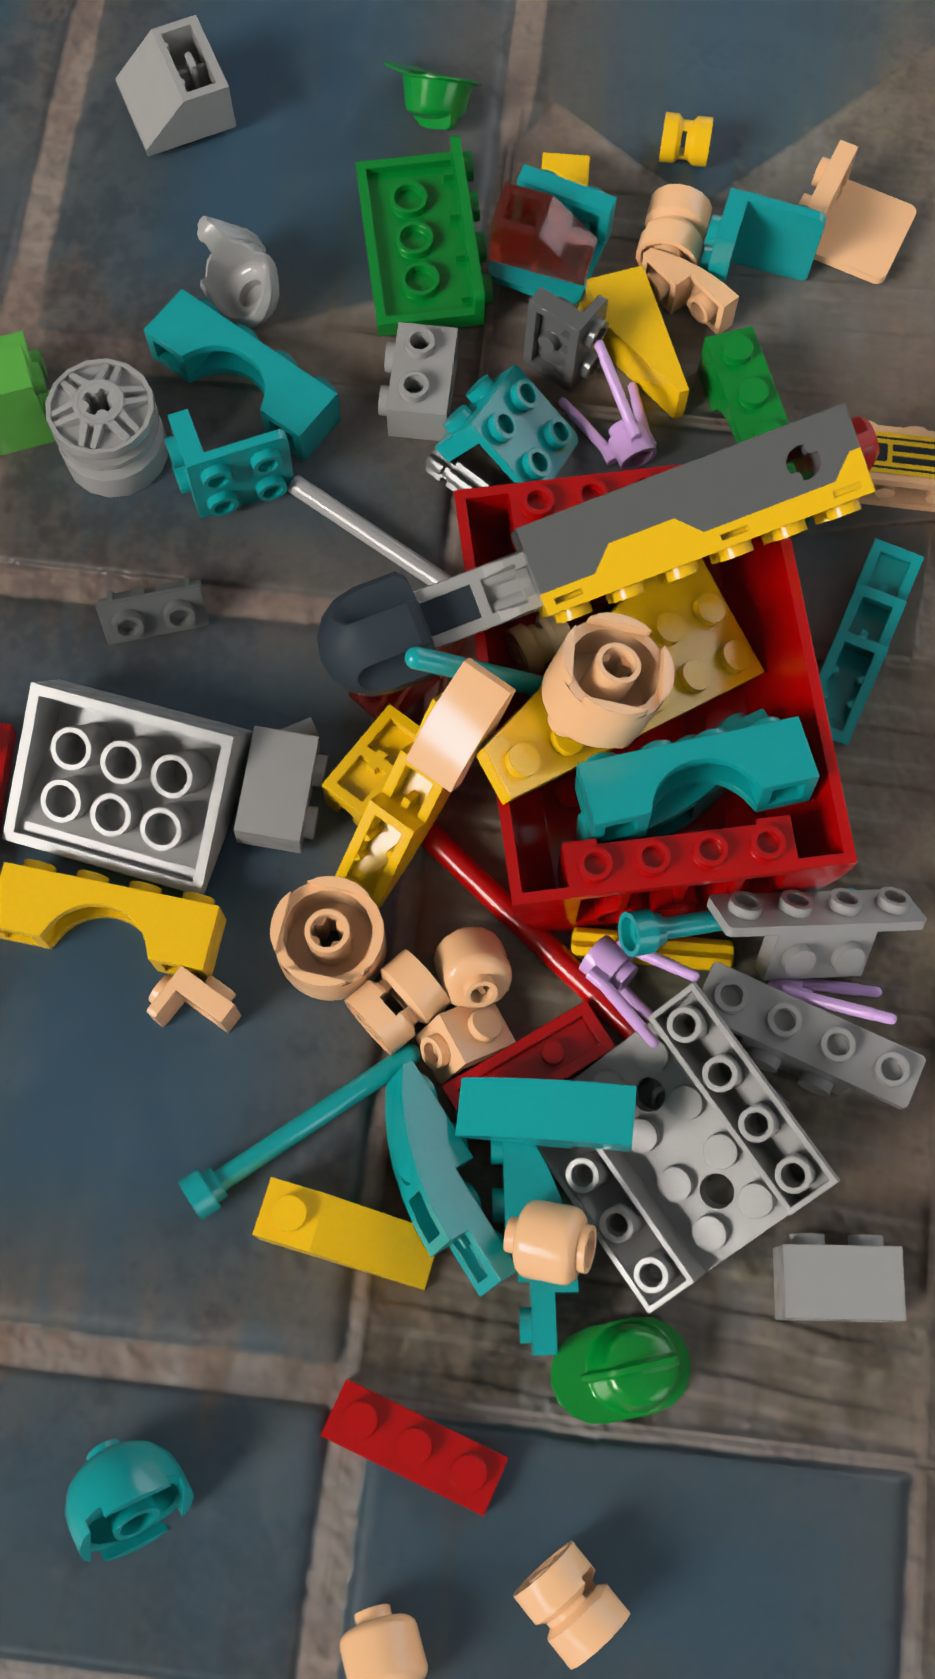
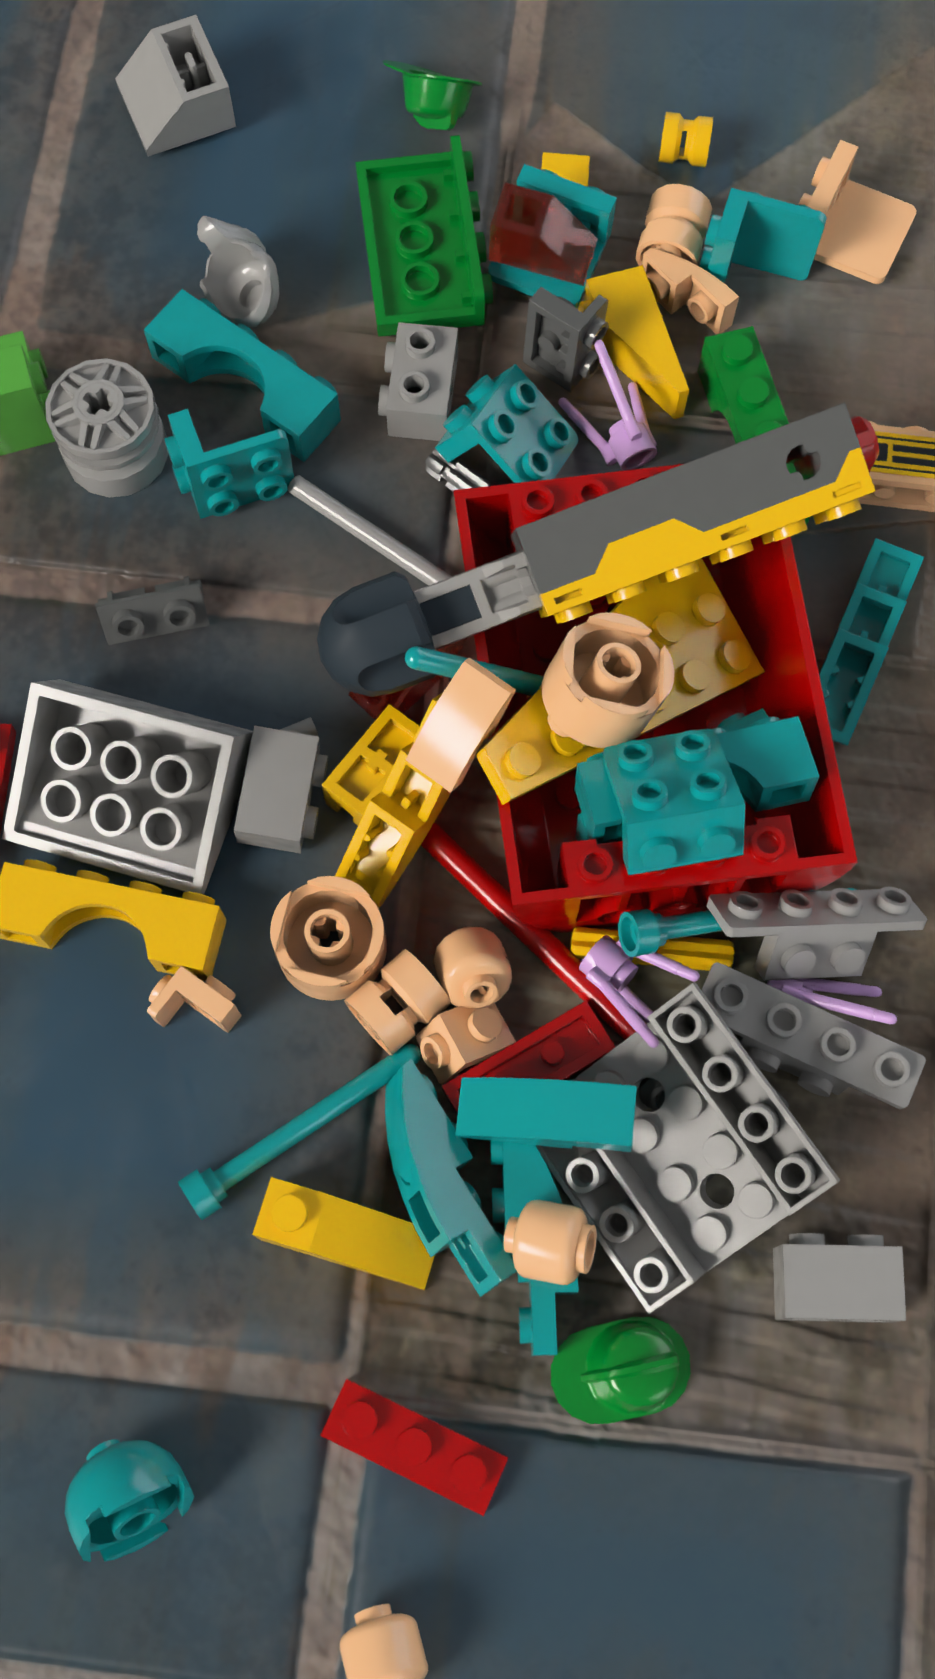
(535, 644): tan wheel -> none
(572, 1605): light nougat wheel -> none
(675, 801): none -> teal bracket

